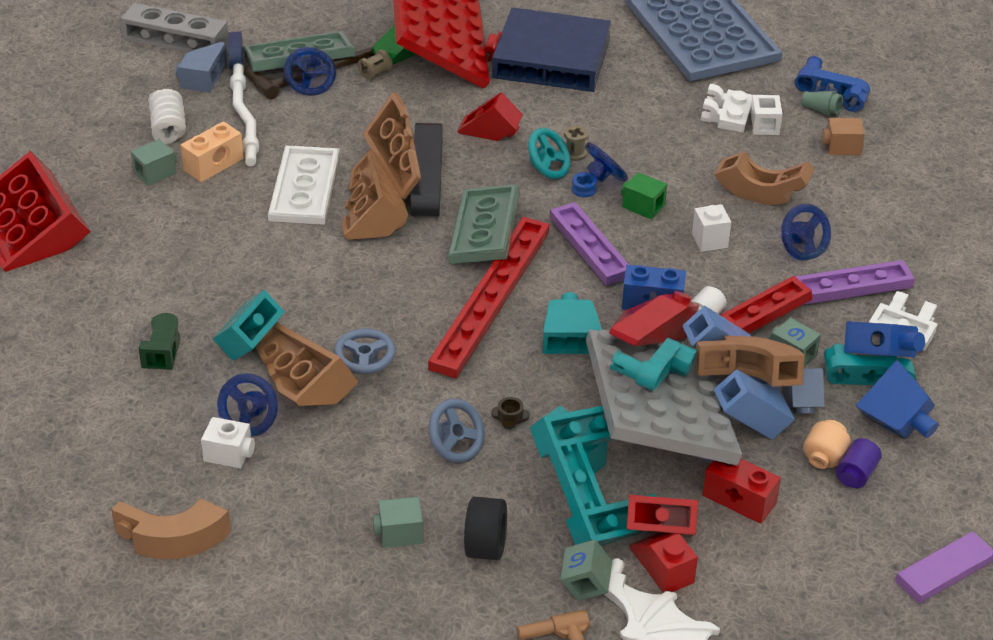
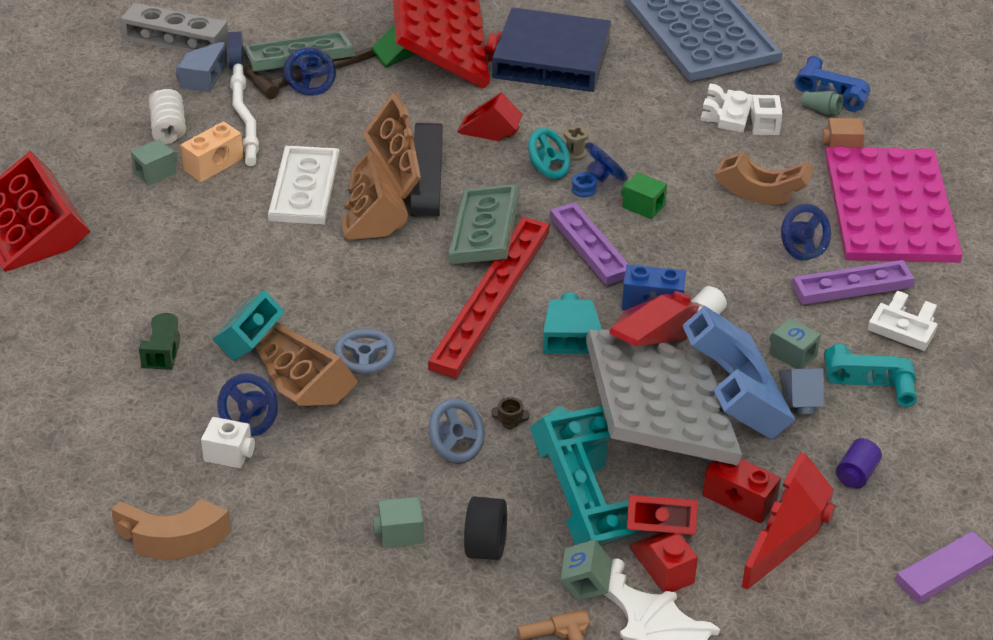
(364, 64): dark tan bush -> none
(650, 374): teal beam -> none
(711, 227): white brick -> none
(754, 356): medium nougat arch -> none
(769, 305): red plate -> none
(792, 520): none -> red wedge
(826, 444): light nougat head -> none
(892, 205): none -> dark pink plate
(894, 339): blue torso -> none
(899, 404): blue torso -> none

